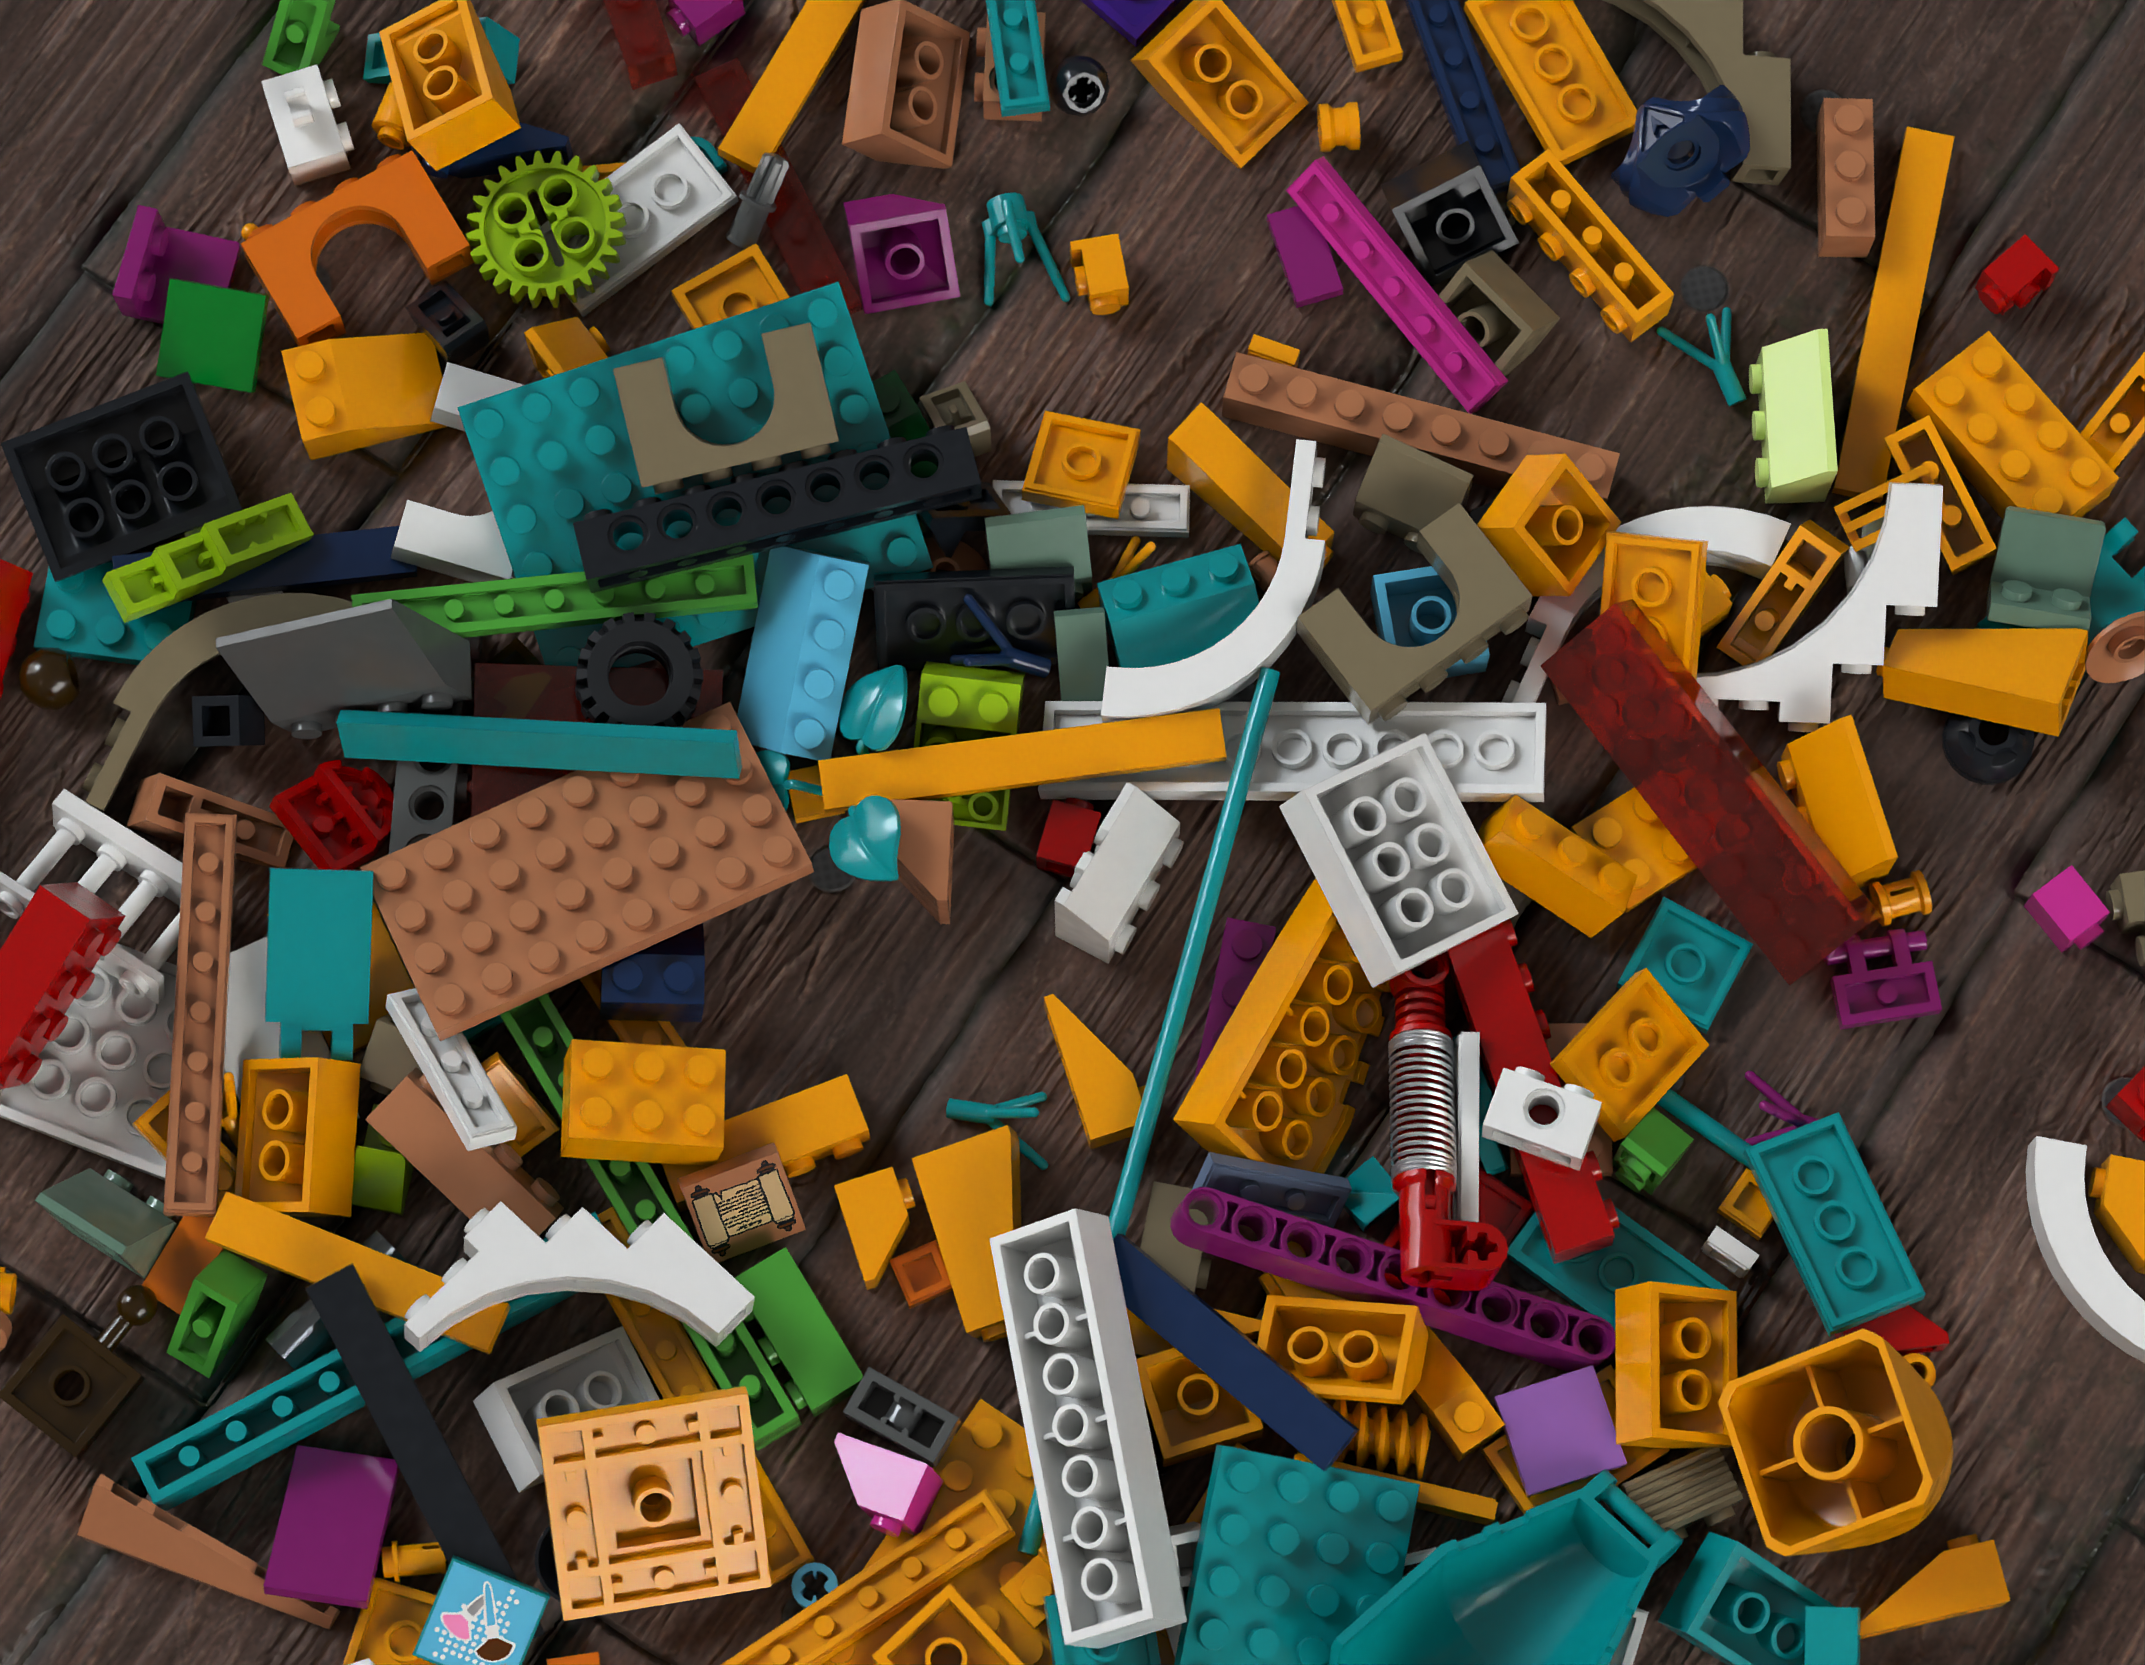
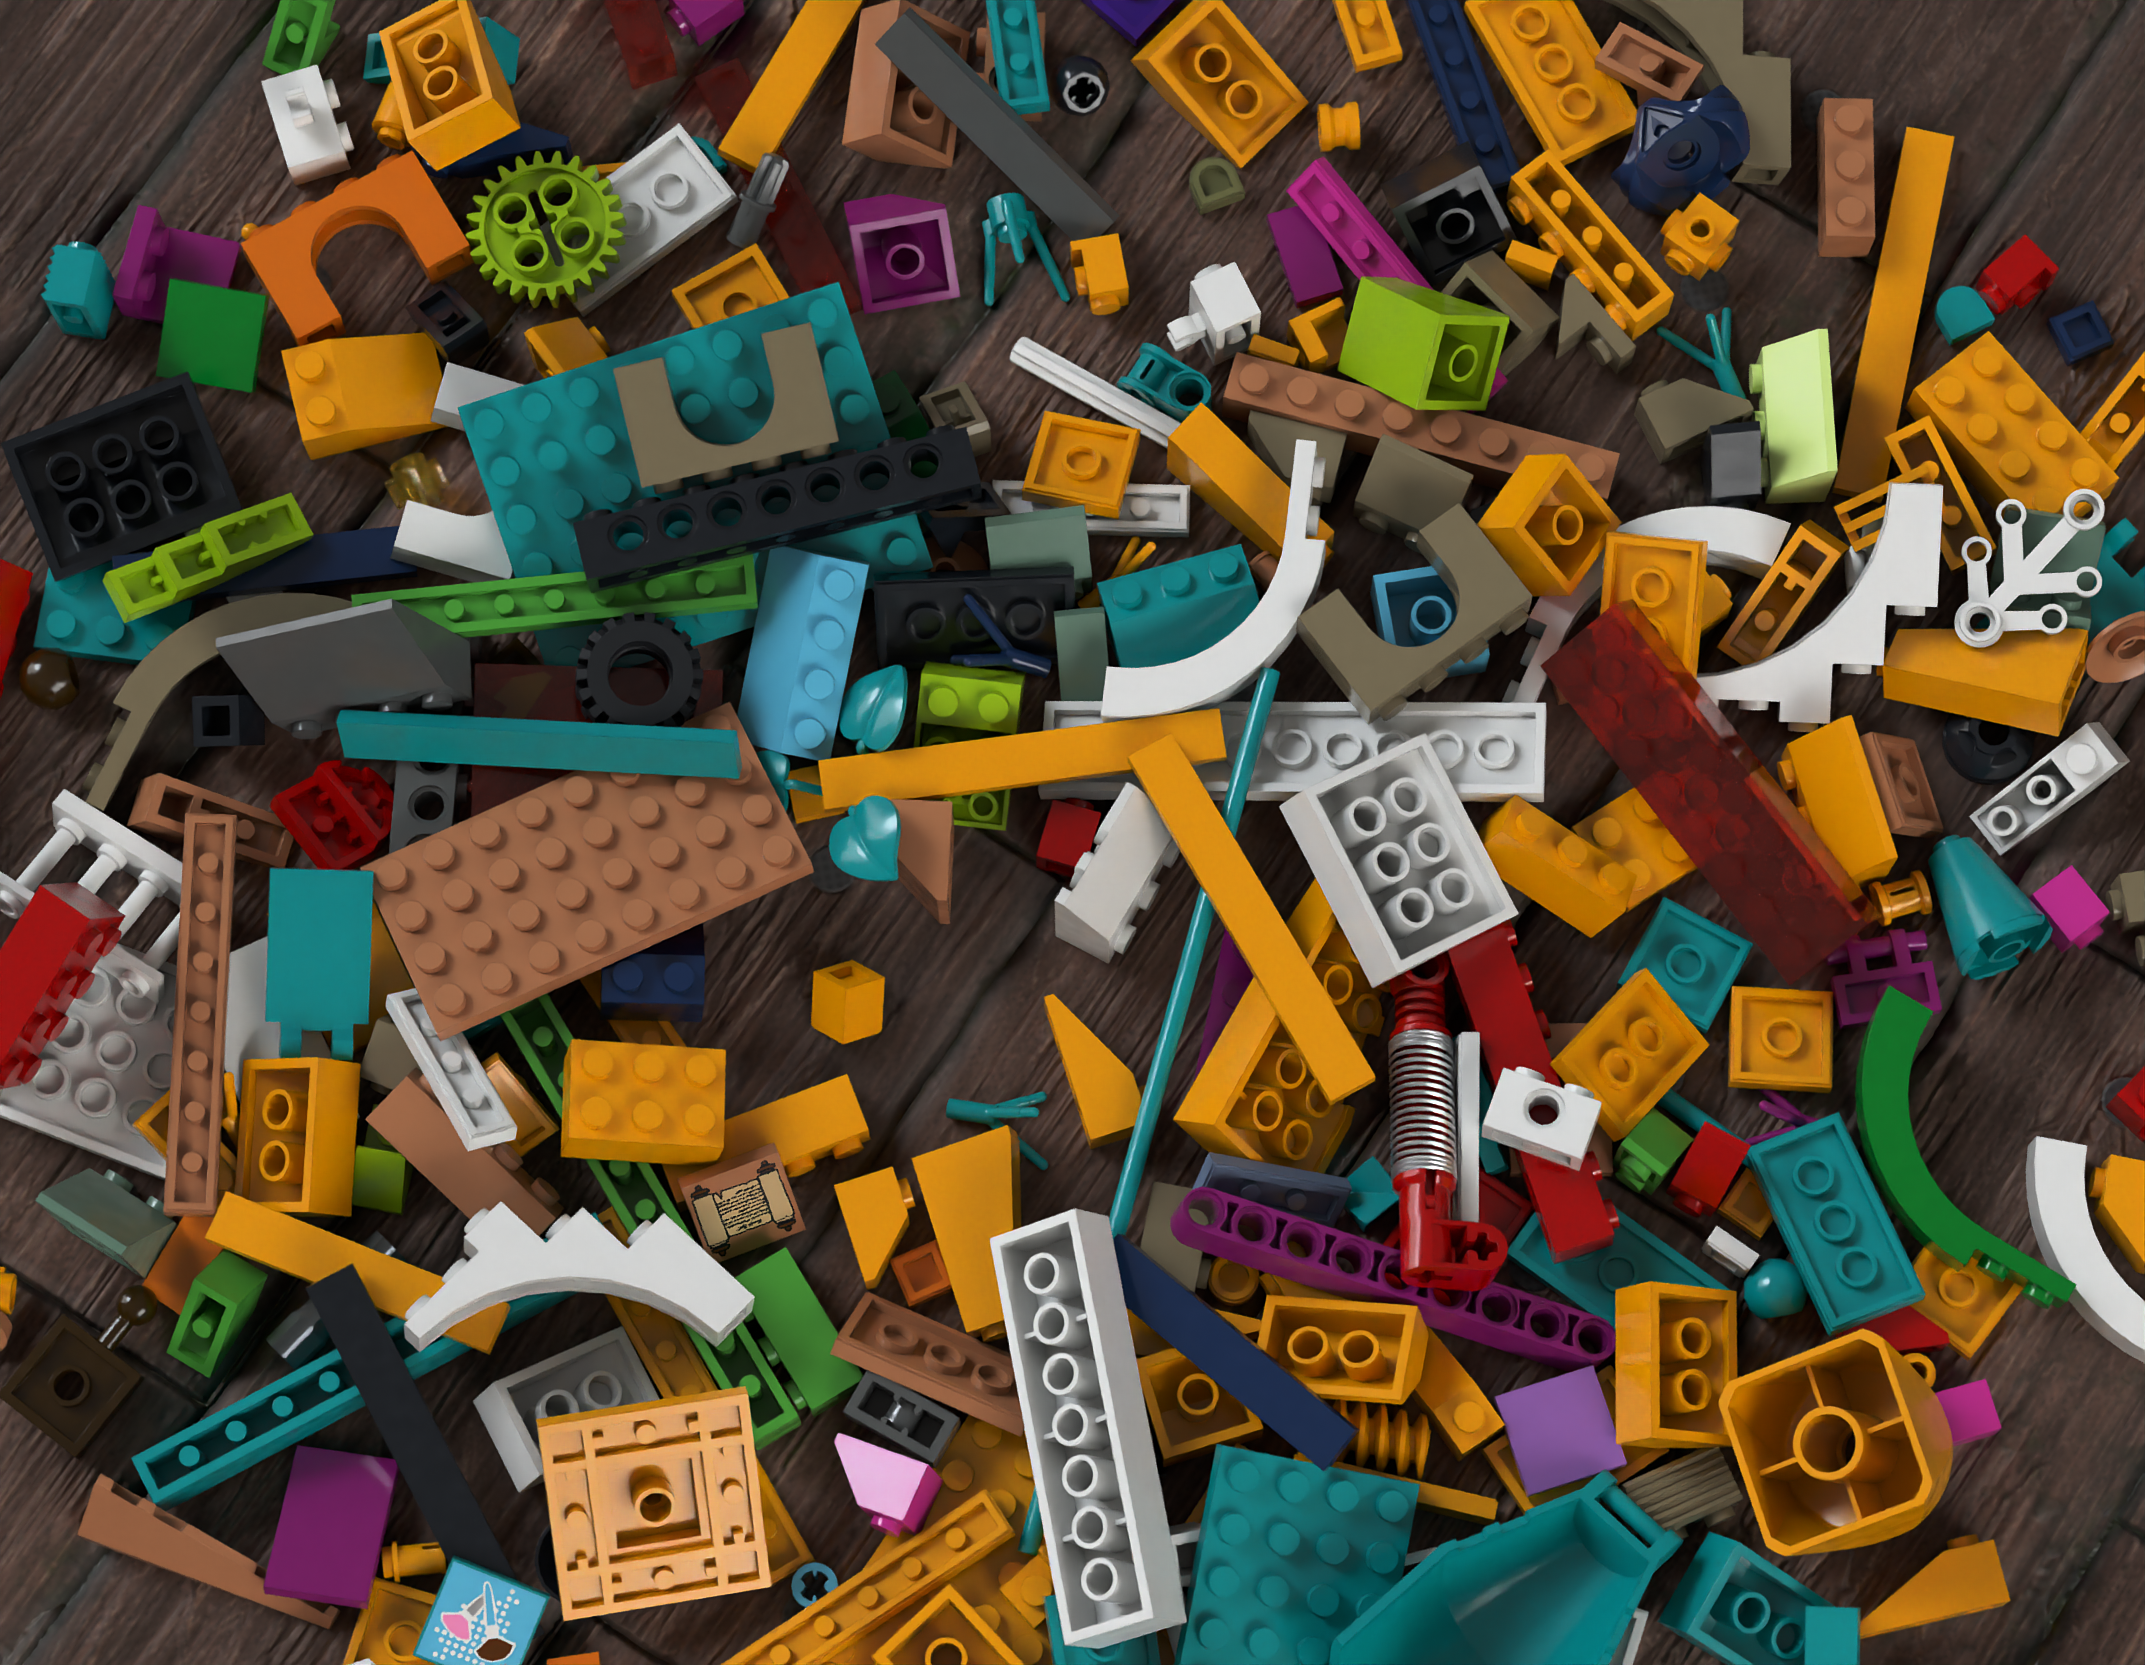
(79, 290): none -> teal brick
(416, 481): none -> clear yellow gear
(847, 1001): none -> light orange panel
(932, 1361): none -> nougat tile
(996, 128): none -> dark grey tile
(1093, 390): none -> white axle
(1162, 380): none -> teal piece
(1214, 184): none -> olive tile
(1219, 314): none -> white brick
(1232, 1282): none -> light orange tile
(1251, 919): none -> light orange tile
(1276, 444): none -> dark tan slope
(1319, 336): none -> light orange panel
(1422, 345): none -> lime slope
(1531, 264): none -> light orange tile
(1585, 318): none -> dark tan slope
(1647, 65): none -> nougat slope
(1680, 413): none -> dark tan slope
(1698, 237): none -> light orange brick
(1707, 1171): none -> red slope
(1732, 465): none -> slope
(1775, 1289): none -> teal piece
(1780, 1039): none -> light orange tile
(1901, 785): none -> nougat tile
(1901, 1172): none -> green arch
(1961, 313): none -> teal tile
(1962, 1302): none -> light orange tile
(1969, 1412): none -> dark pink brick
(1983, 909): none -> teal cone
(2023, 576): none -> white plant
(2050, 787): none -> white slope
(2080, 333): none -> dark blue tile

